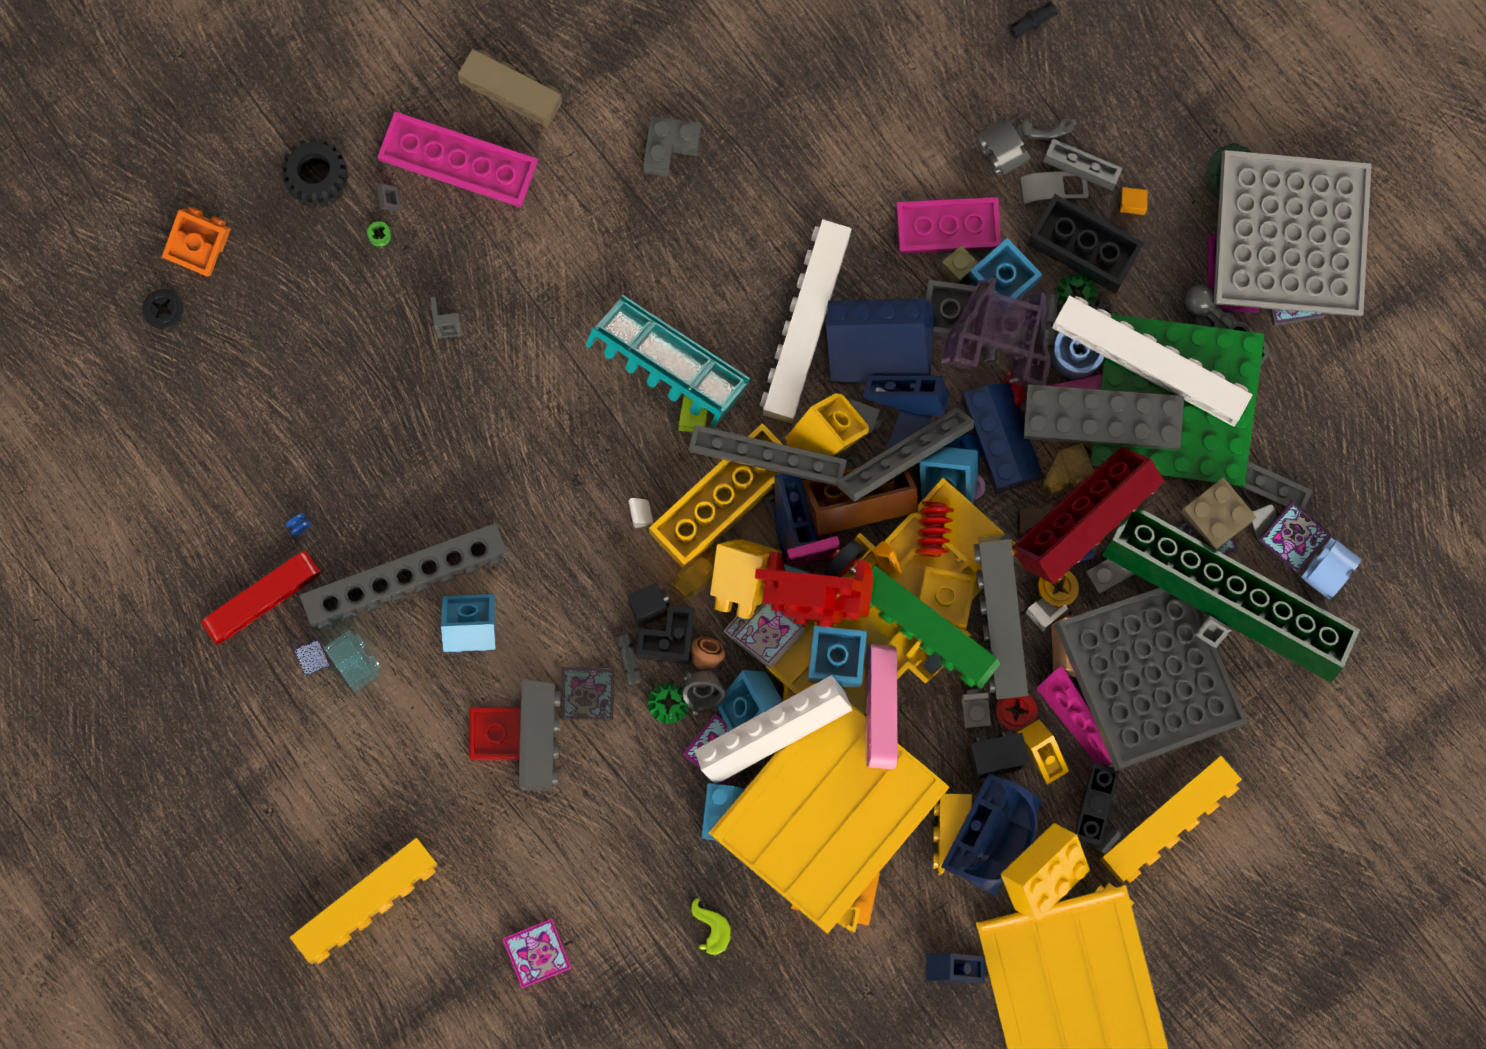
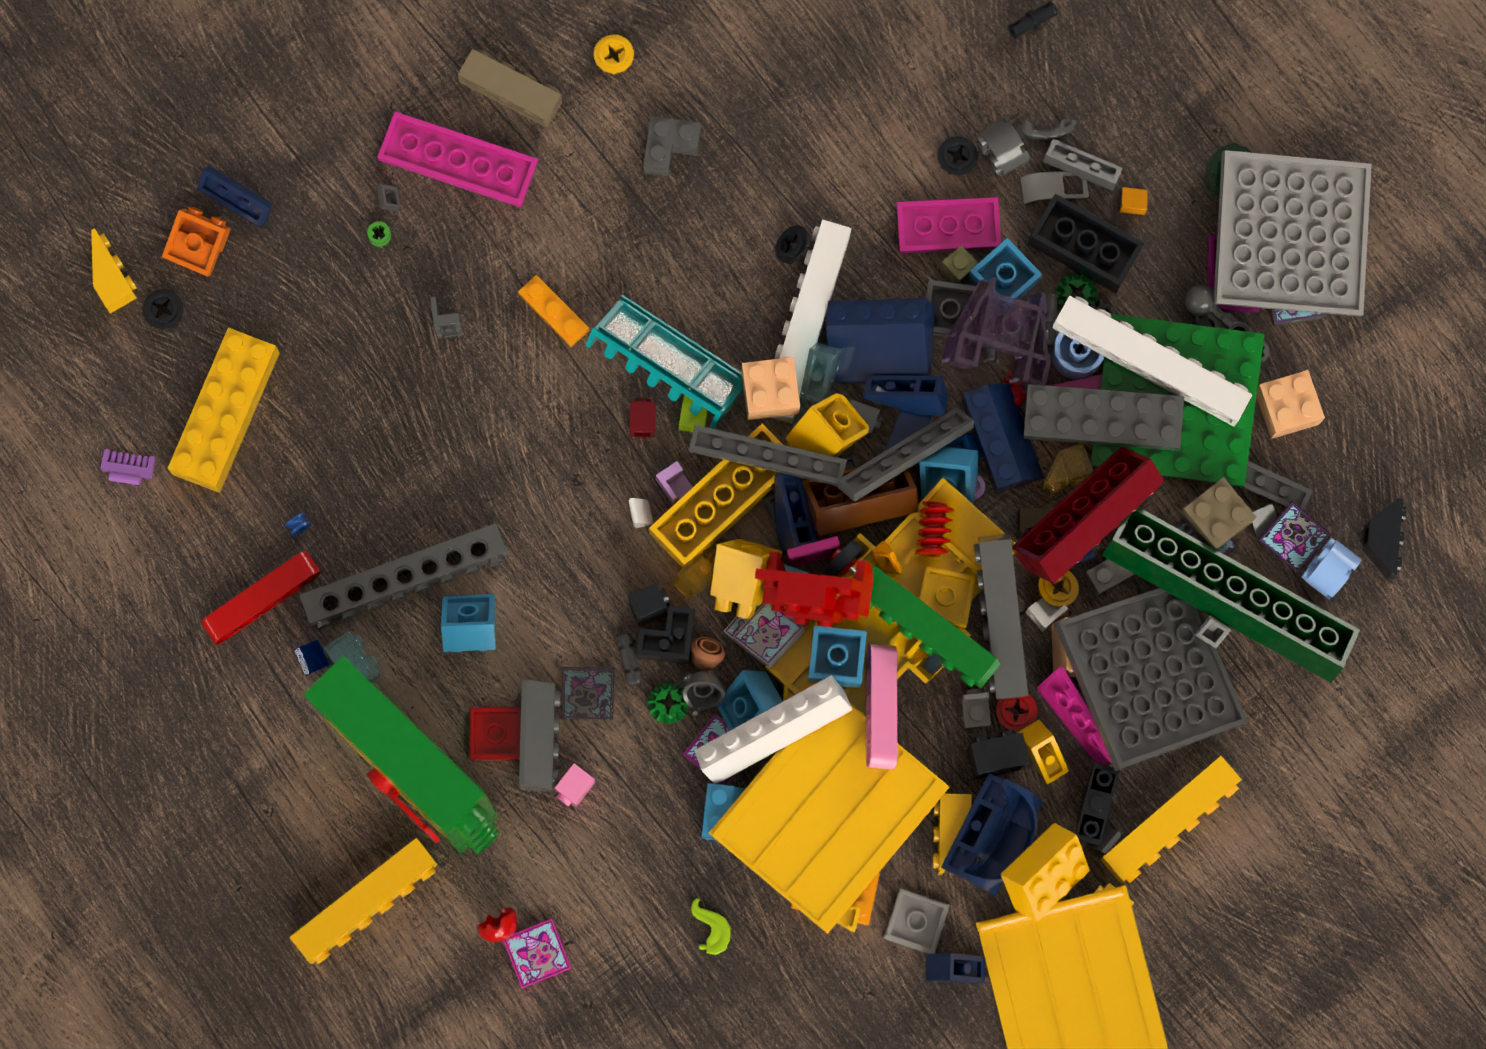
(107, 278): none -> yellow slope
(127, 473): none -> medium lavender piece
(223, 410): none -> yellow brick
(234, 196): none -> dark blue plate
(315, 153): black tyre -> none
(404, 759): none -> green brick
(498, 928): none -> red hair
(553, 311): none -> light orange plate
(574, 786): none -> bright pink brick
(617, 44): none -> yellow gear
(642, 418): none -> dark red brick
(673, 482): none -> lavender panel
(770, 388): none -> light nougat brick
(794, 234): none -> black gear
(820, 372): none -> clear light blue brick
(916, 921): none -> light grey tile
(952, 145): none -> black gear
(1289, 404): none -> light nougat brick
(1385, 537): none -> black slope

